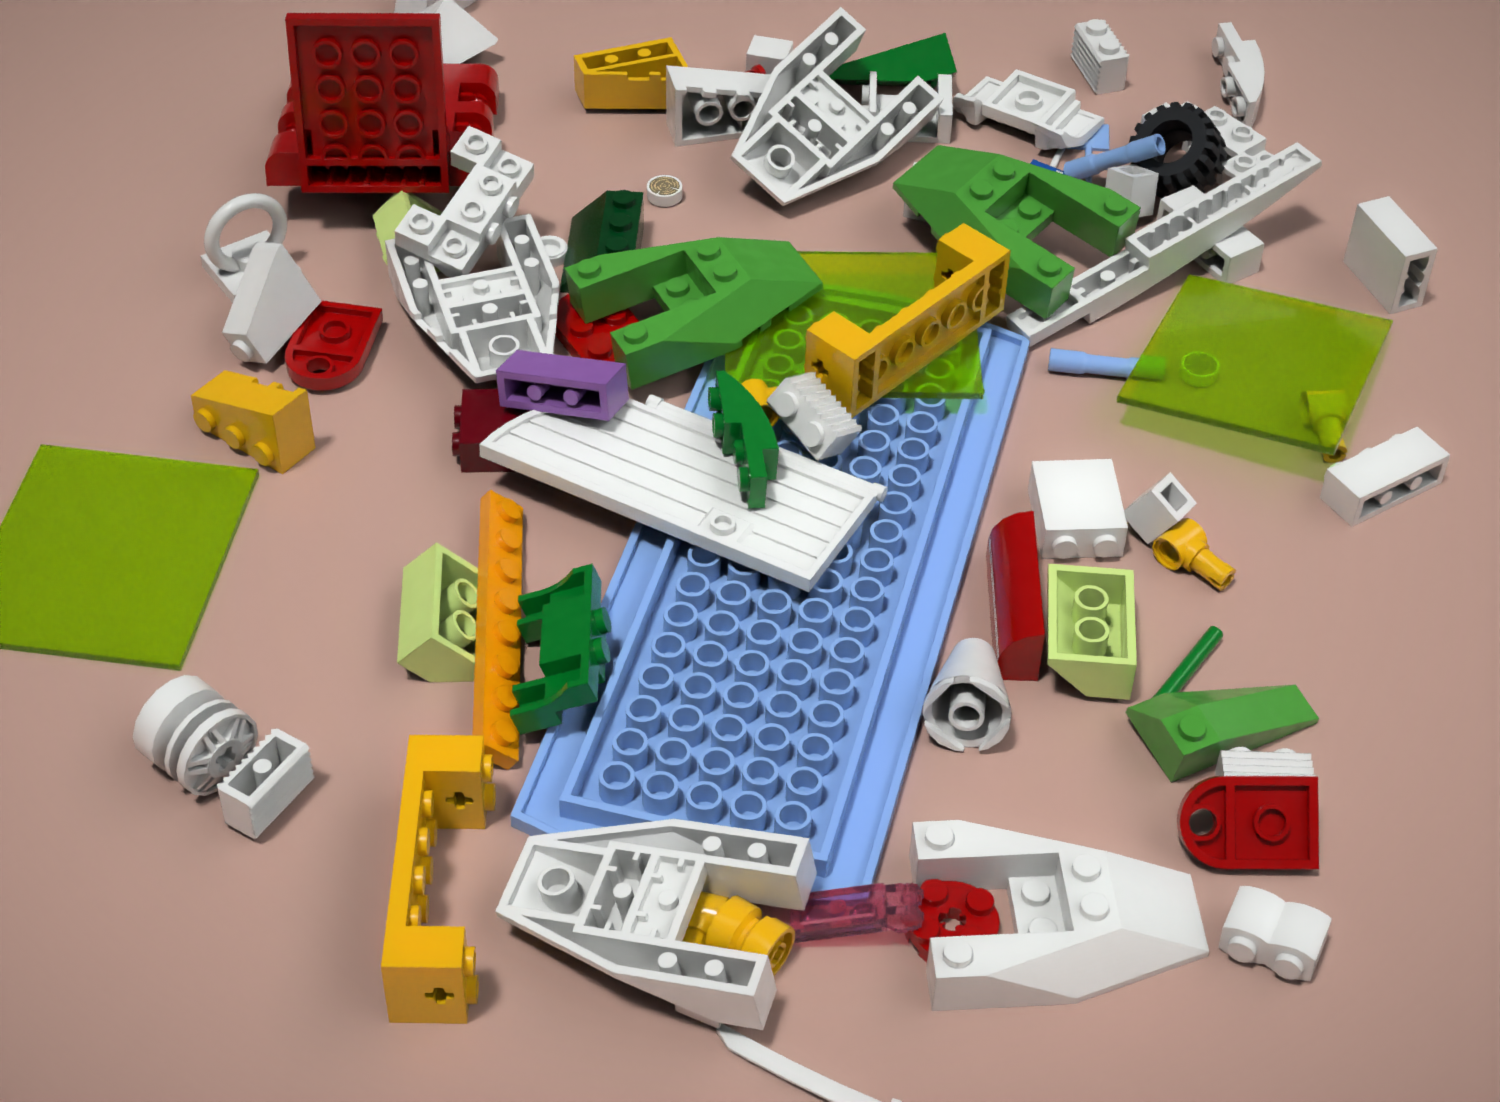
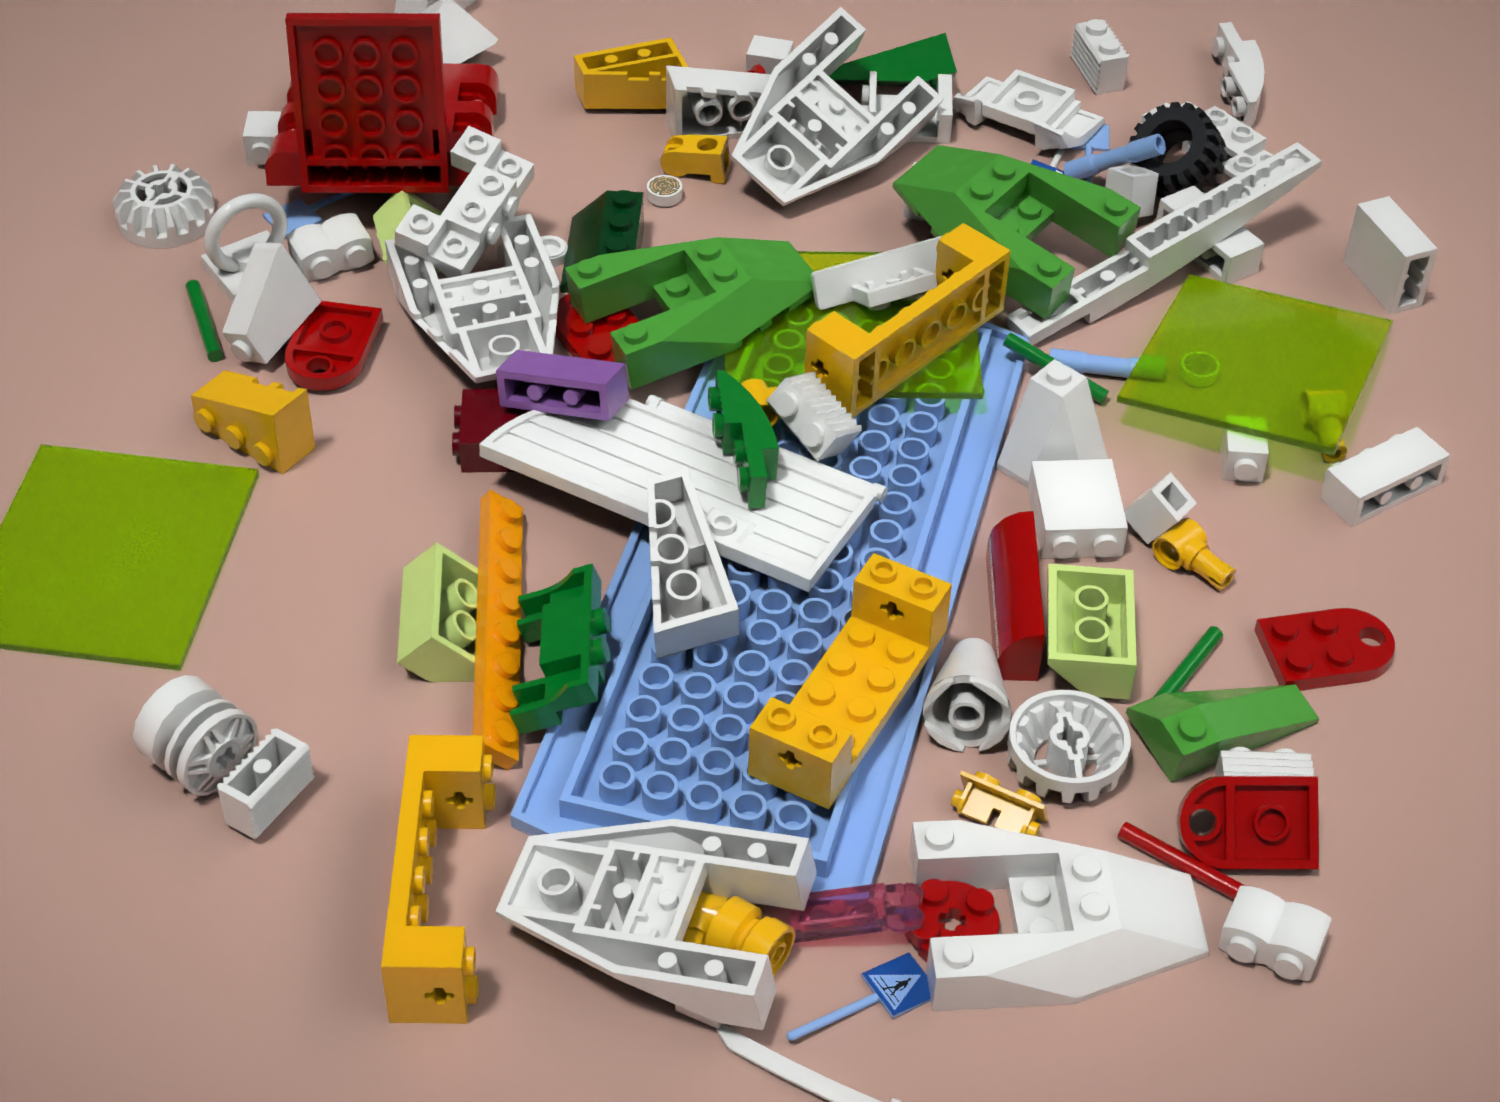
(174, 208): none -> white gear
(204, 321): none -> green bar
(258, 135): none -> white brick
(301, 214): none -> light blue piece
(330, 247): none -> white brick
(688, 579): none -> white wedge
(697, 156): none -> yellow leg
(855, 686): none -> yellow plate
(879, 278): none -> white bracket
(896, 984): none -> piece
(984, 795): none -> yellow hinge
(1042, 359): none -> green bar
(1052, 423): none -> white slope
(1071, 726): none -> white gear
(1179, 860): none -> red bar
(1243, 456): none -> white brick
(1325, 647): none -> red plate

